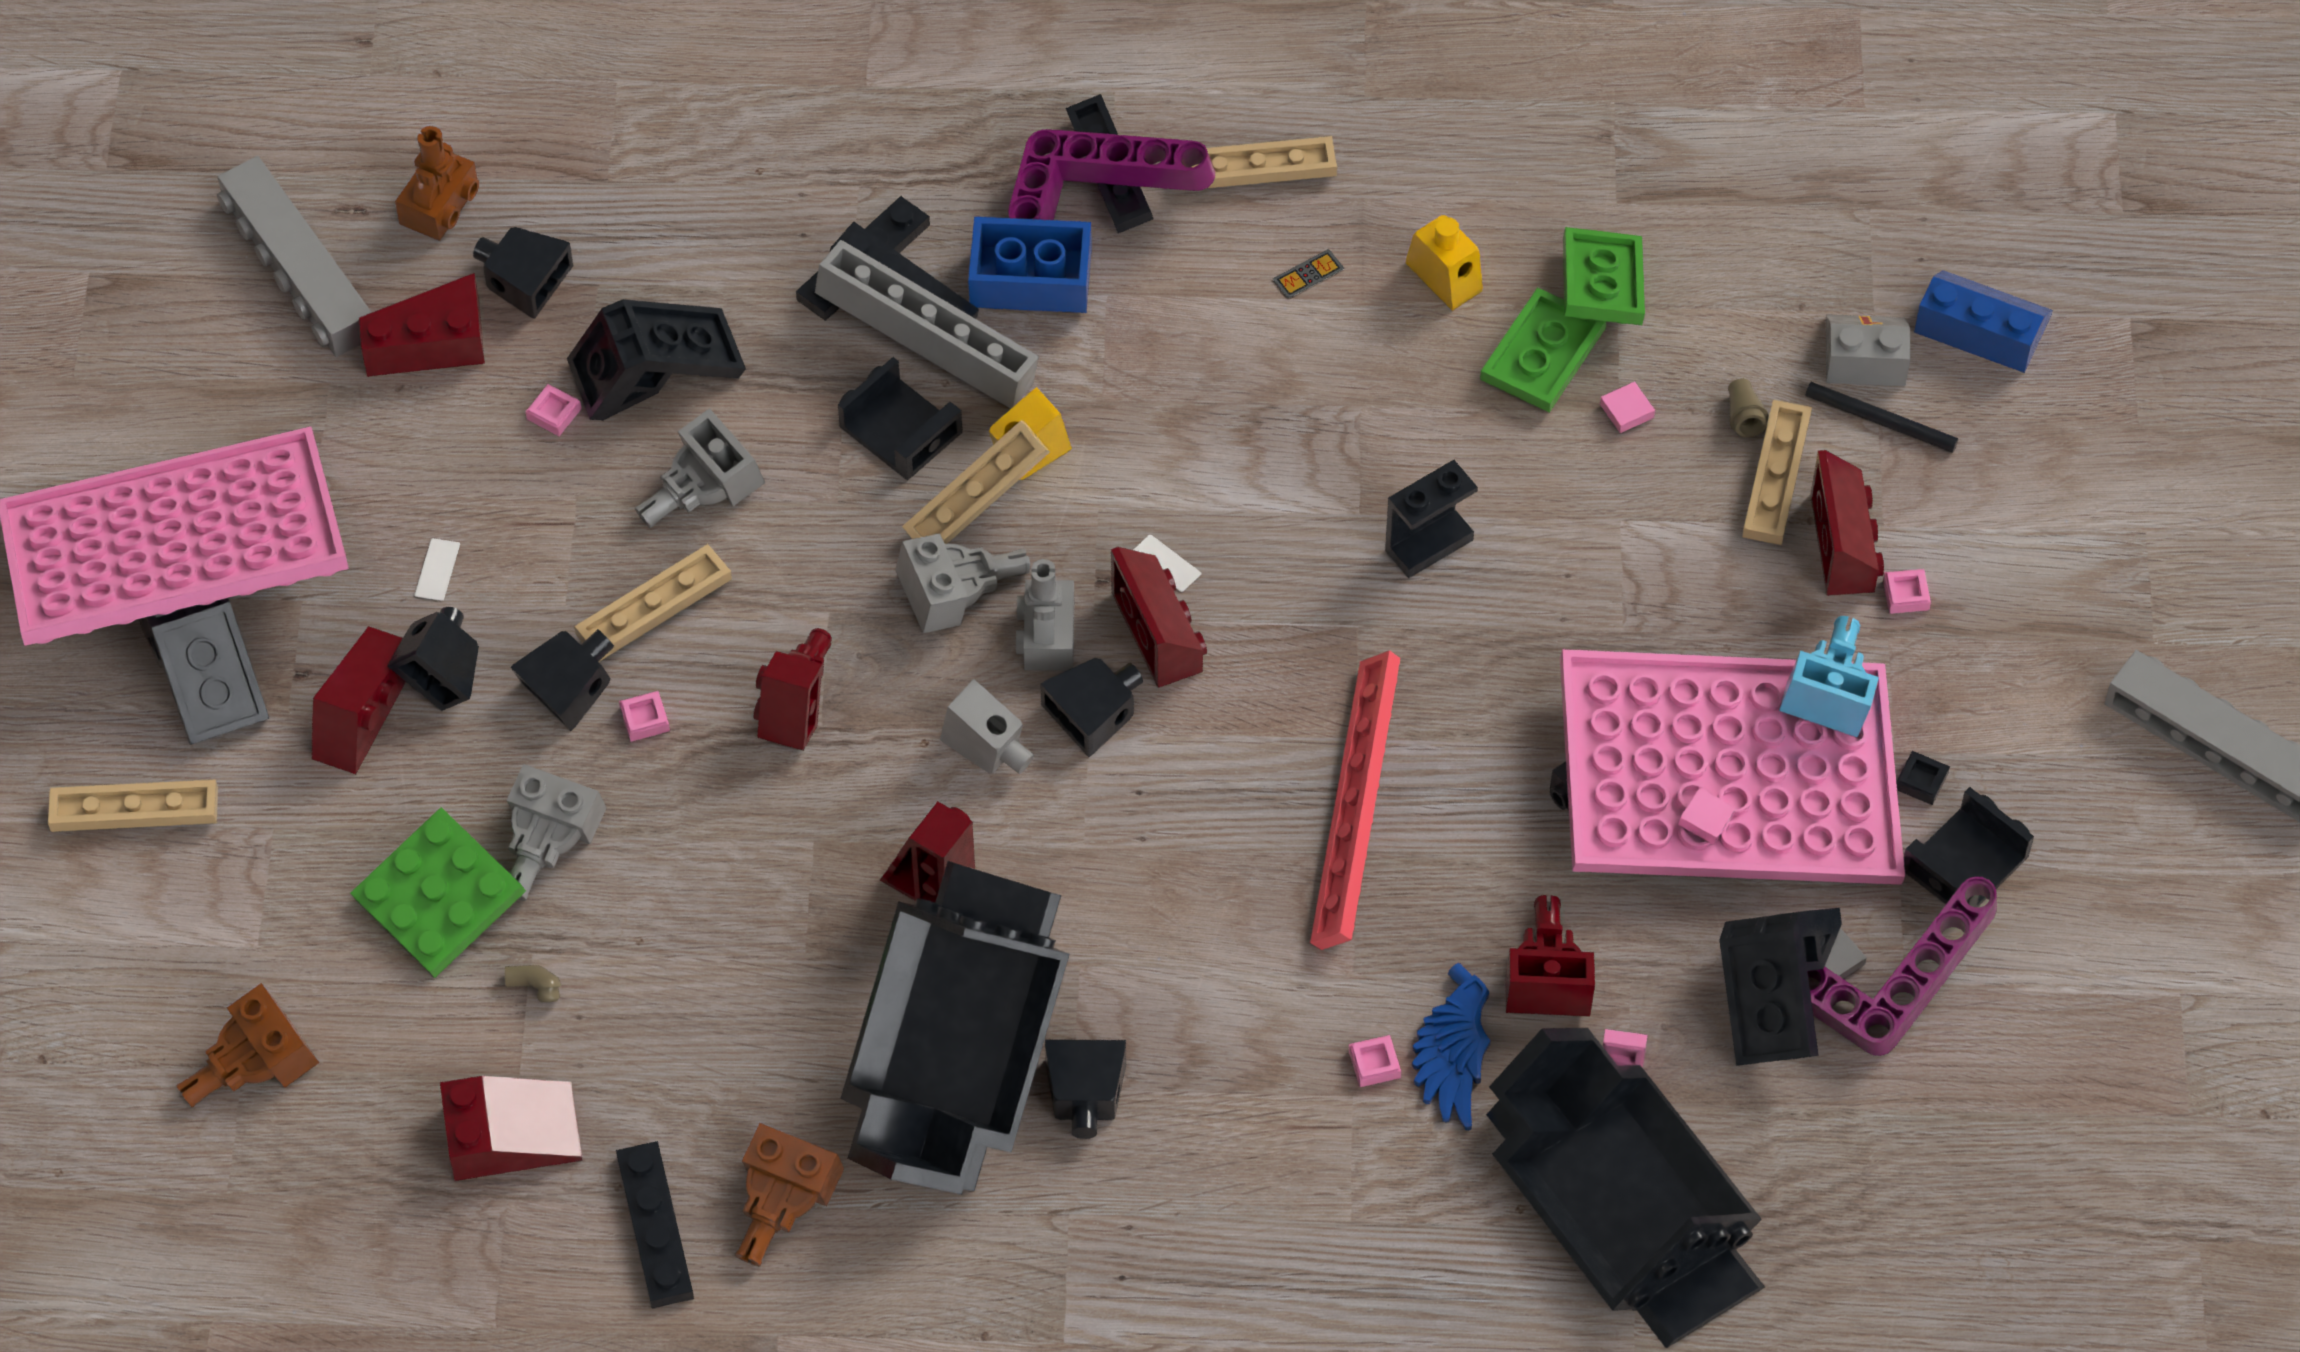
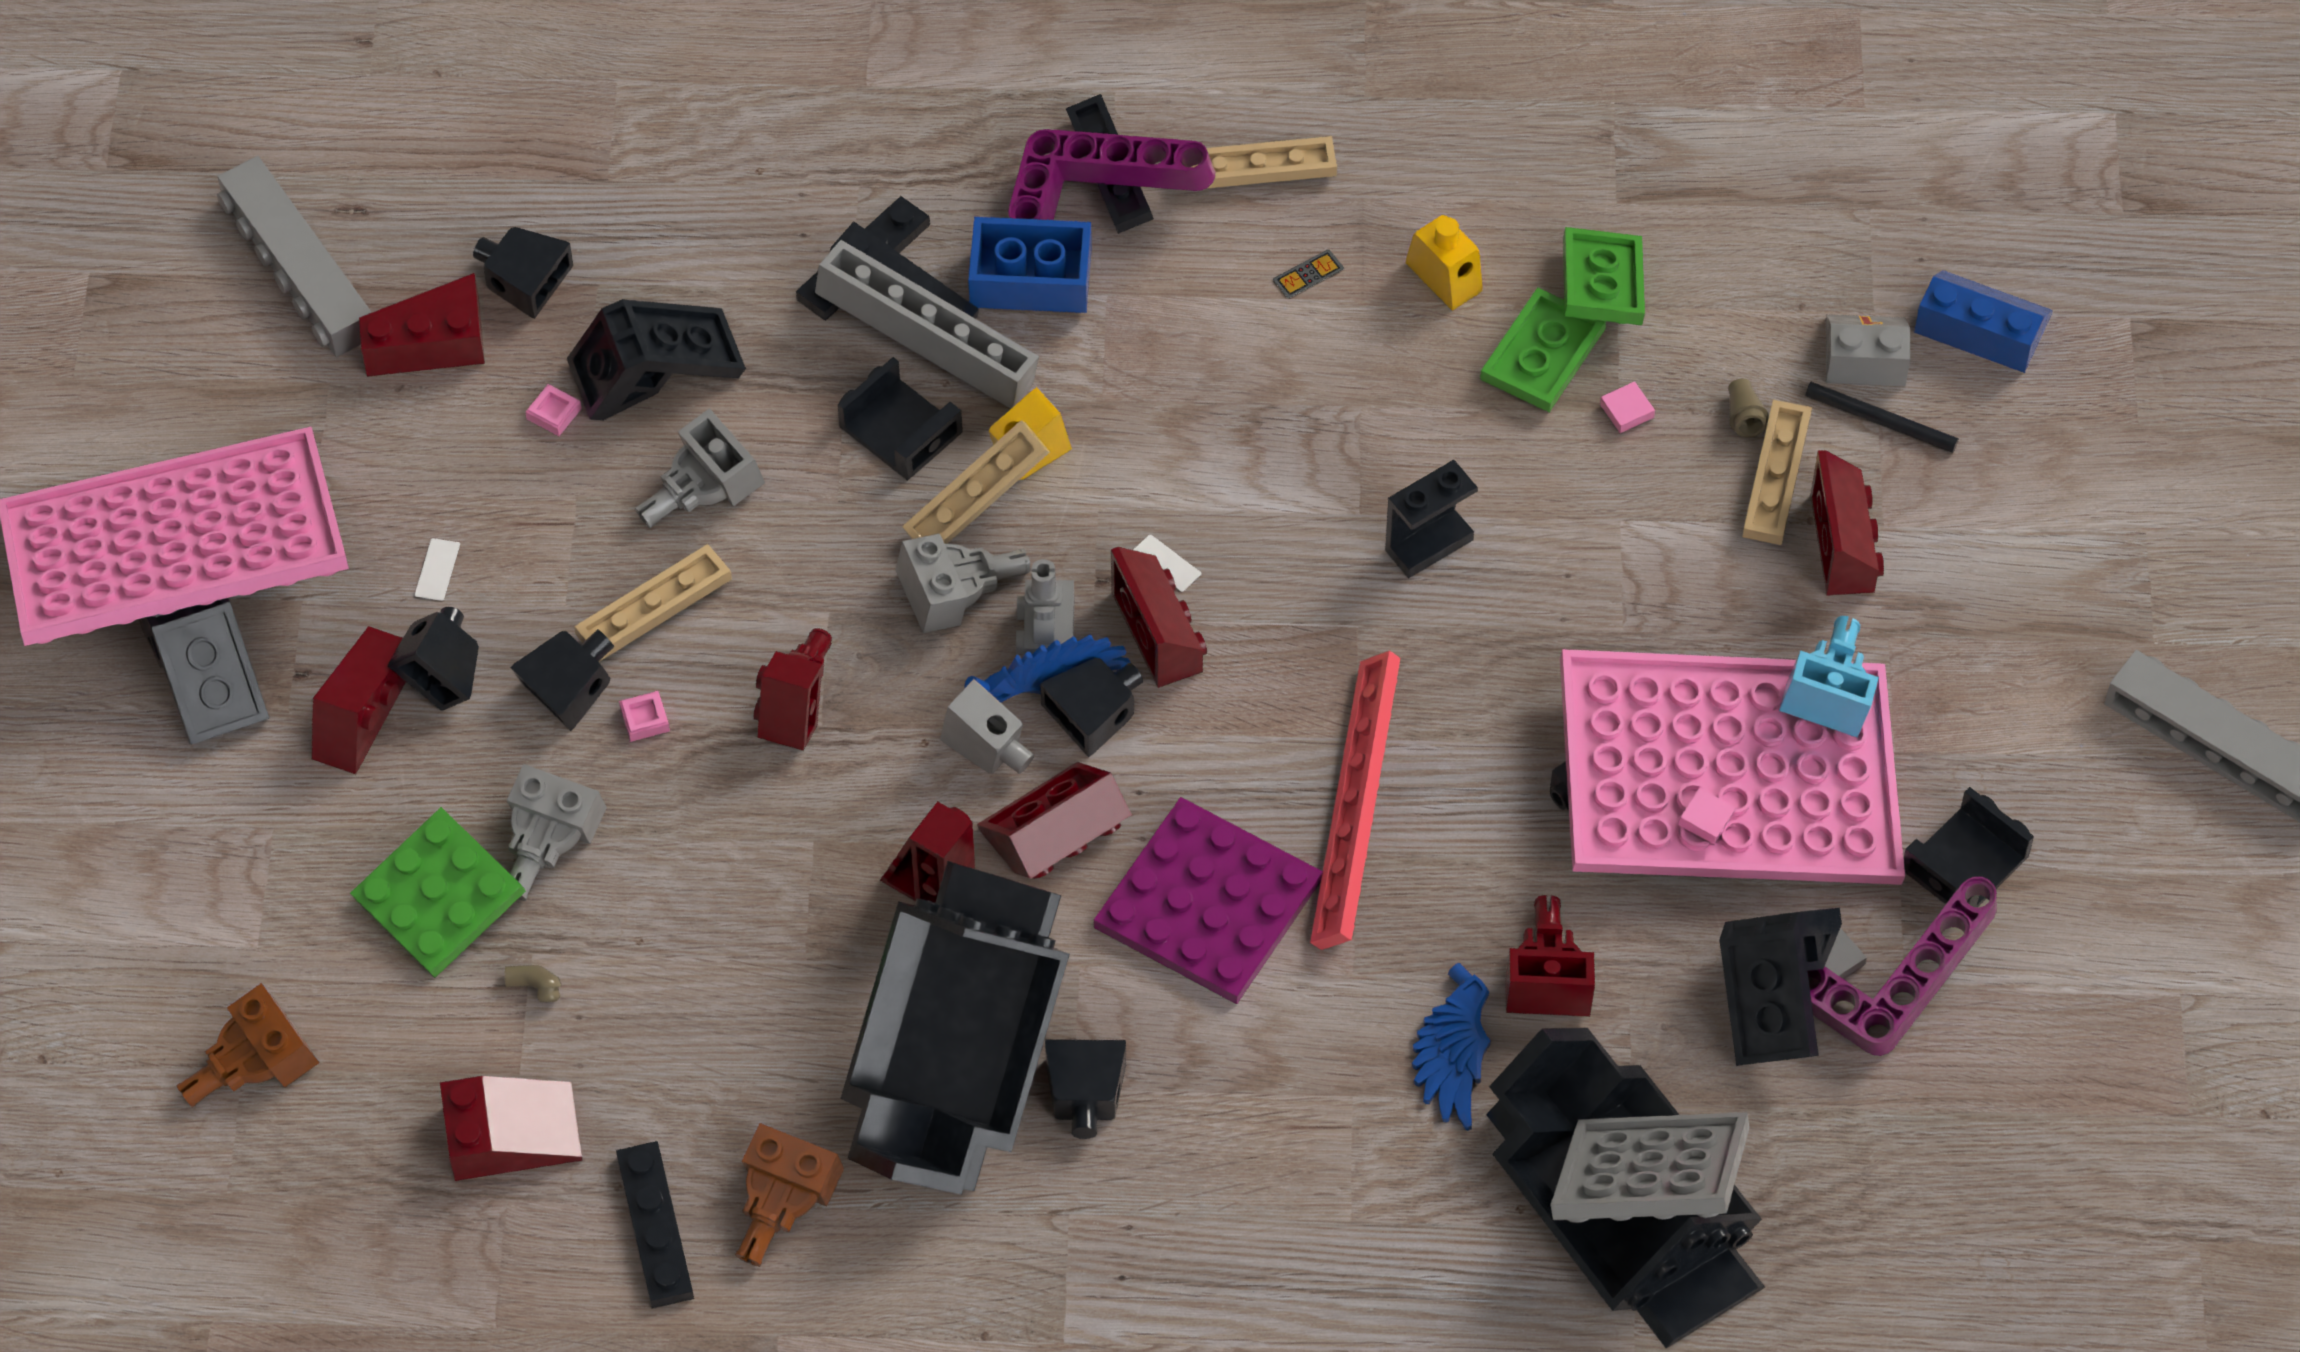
(133, 805): tan plate -> none
(438, 187): dark orange brick -> none
(1033, 669): none -> blue animal
(1056, 819): none -> slope
(1208, 900): none -> magenta plate
(1374, 1061): bright pink tile -> none
(1625, 1047): bright pink tile -> none
(1651, 1167): none -> light grey plate
(1906, 591): bright pink tile -> none
(1922, 777): black tile -> none

